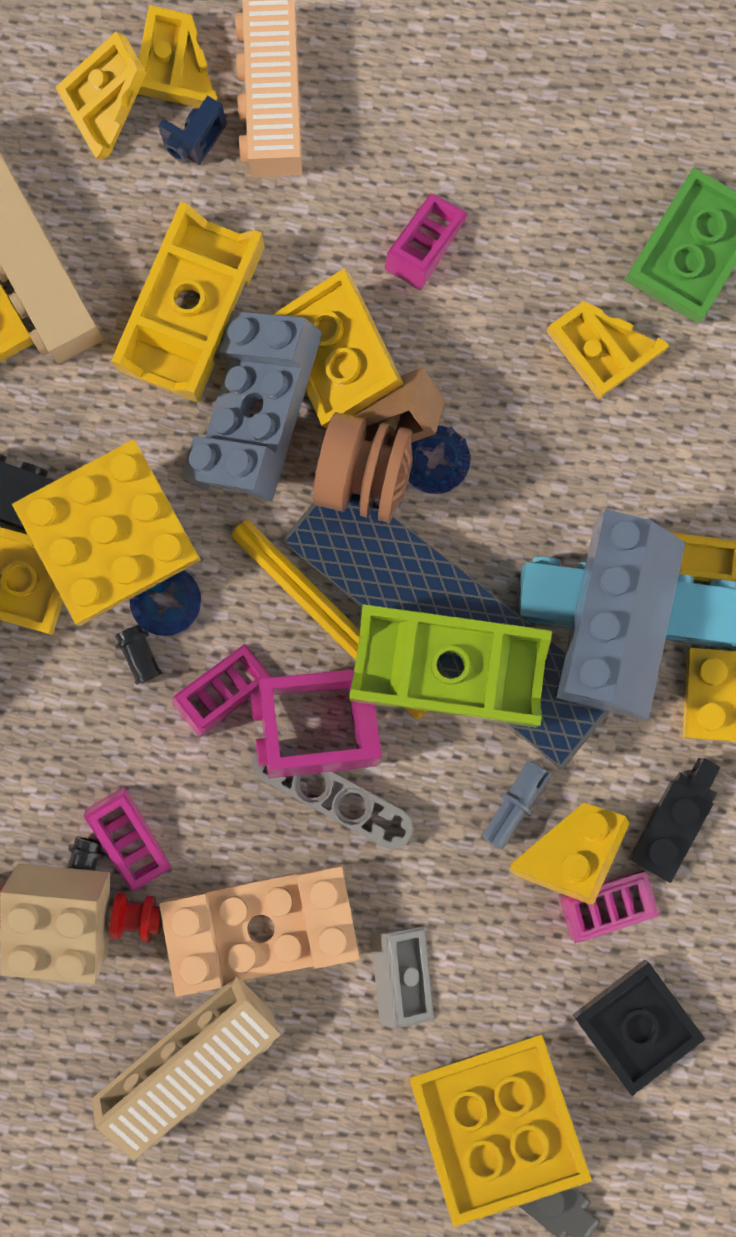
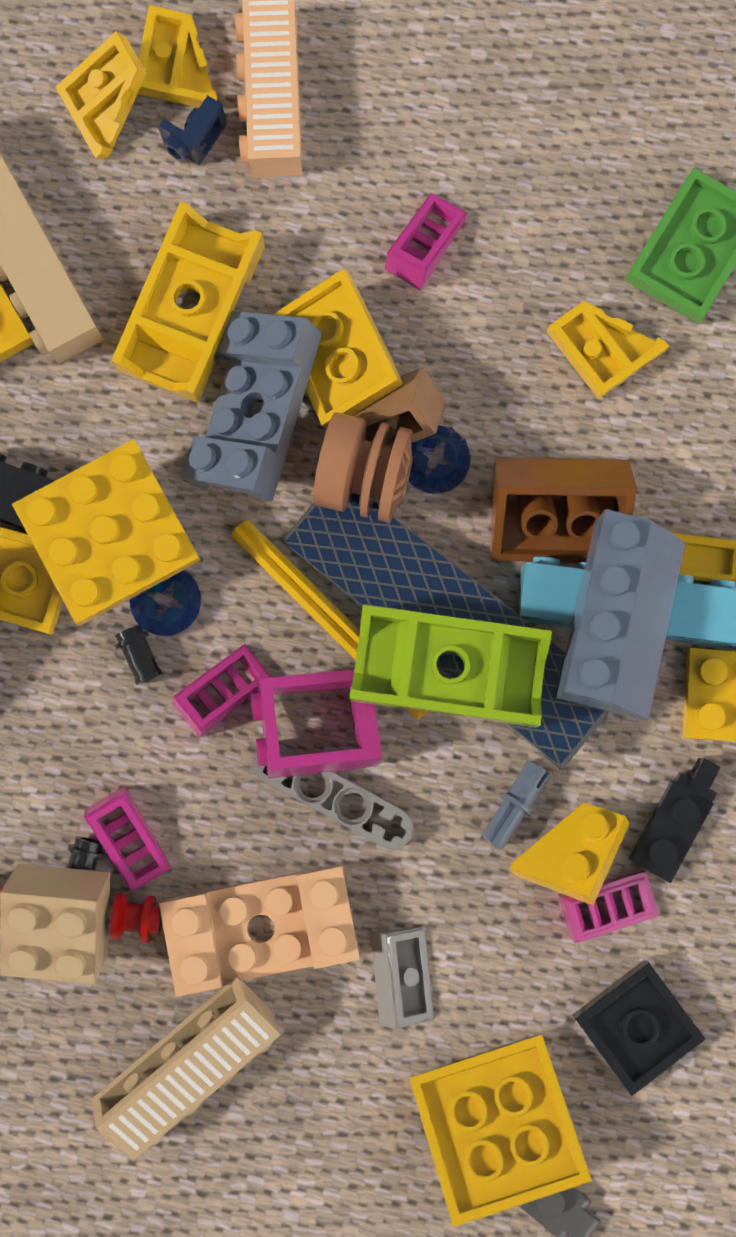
(552, 505): none -> dark orange slope

